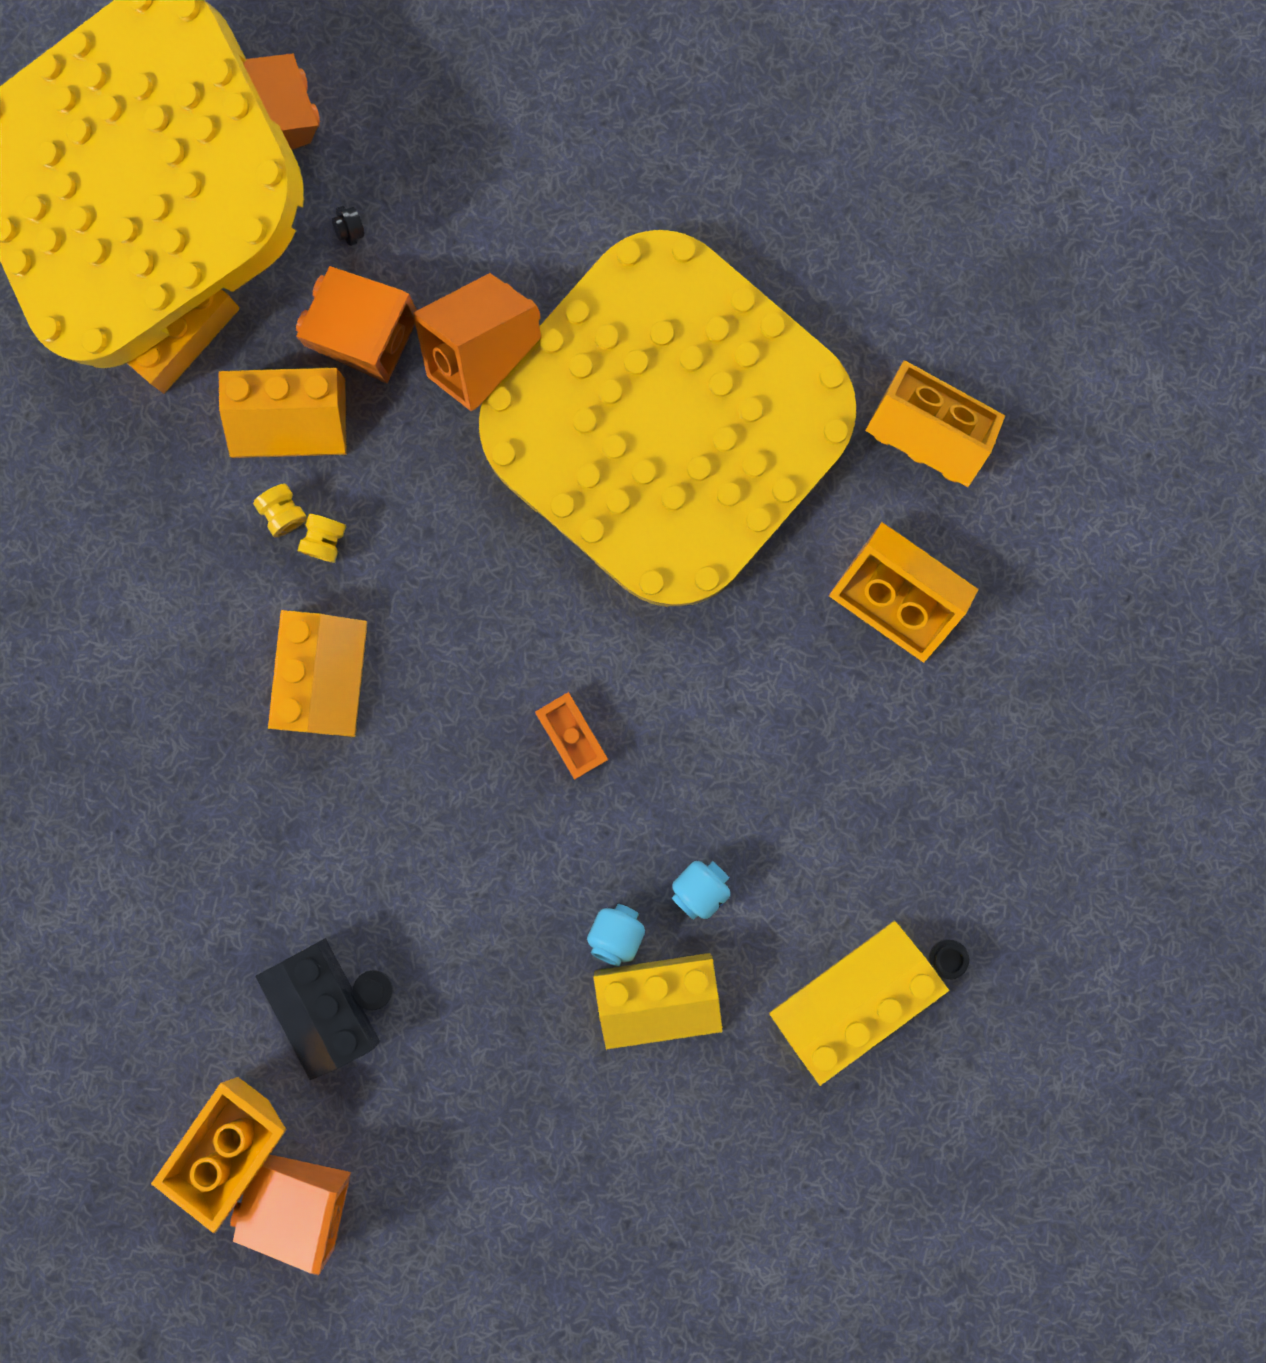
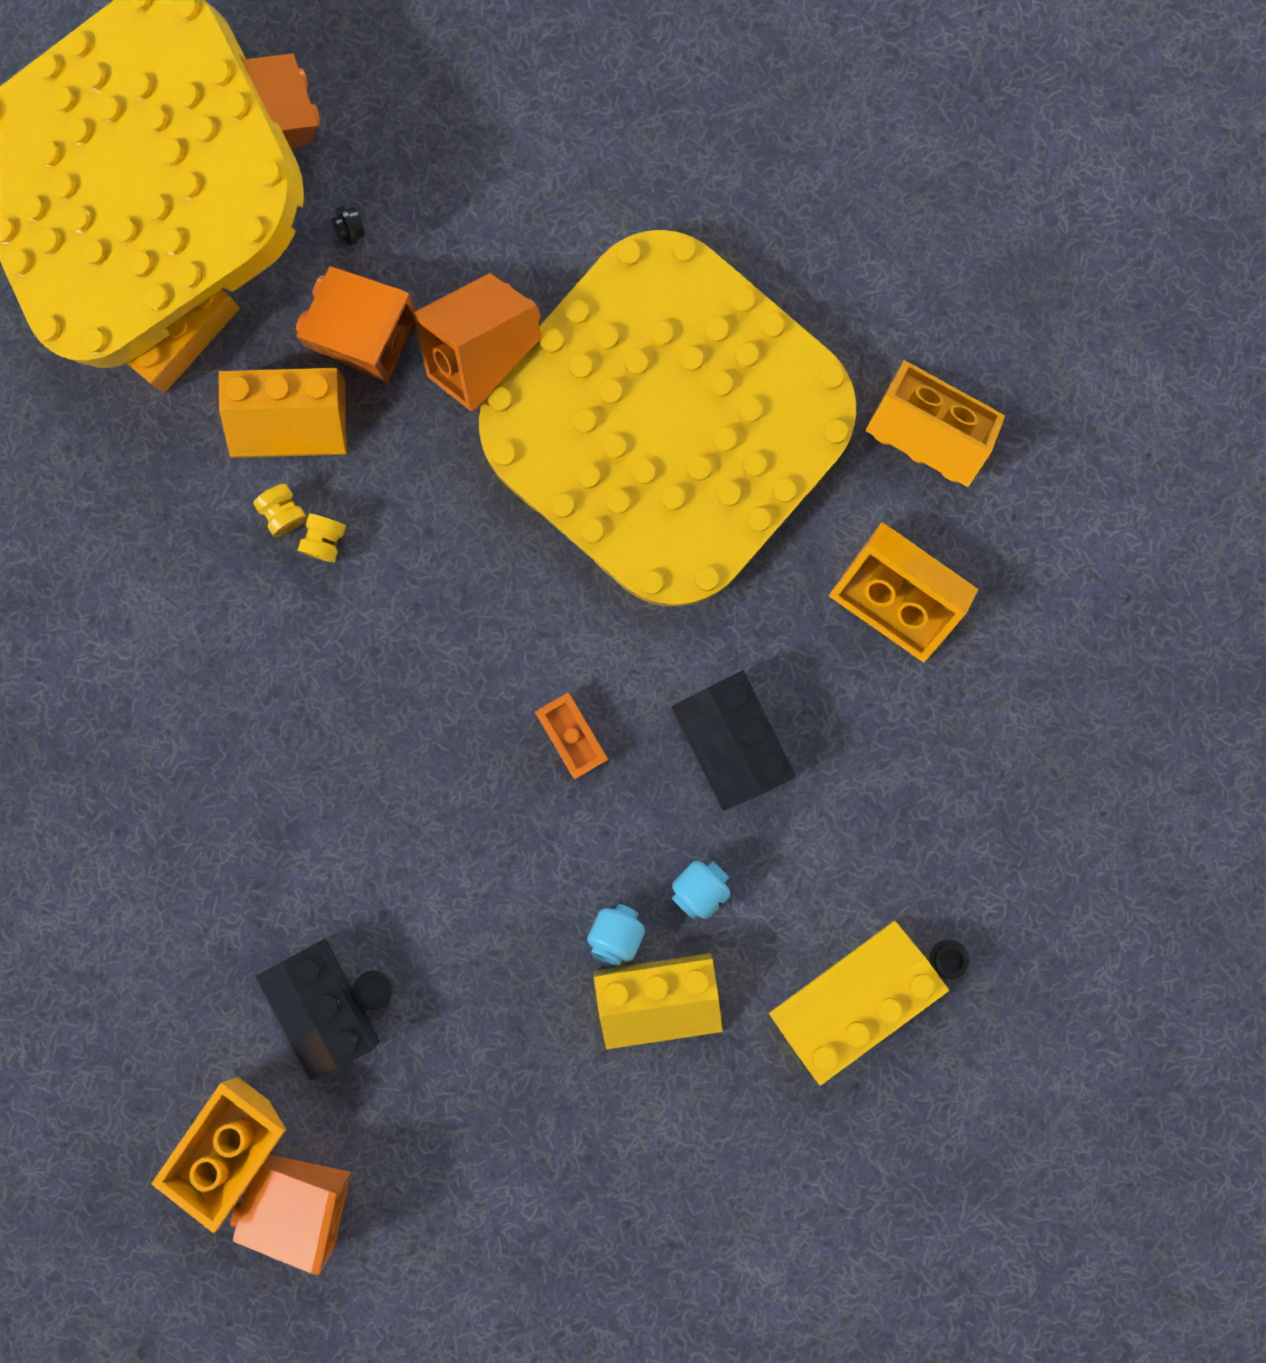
(317, 673): light orange slope -> none
(733, 741): none -> black slope

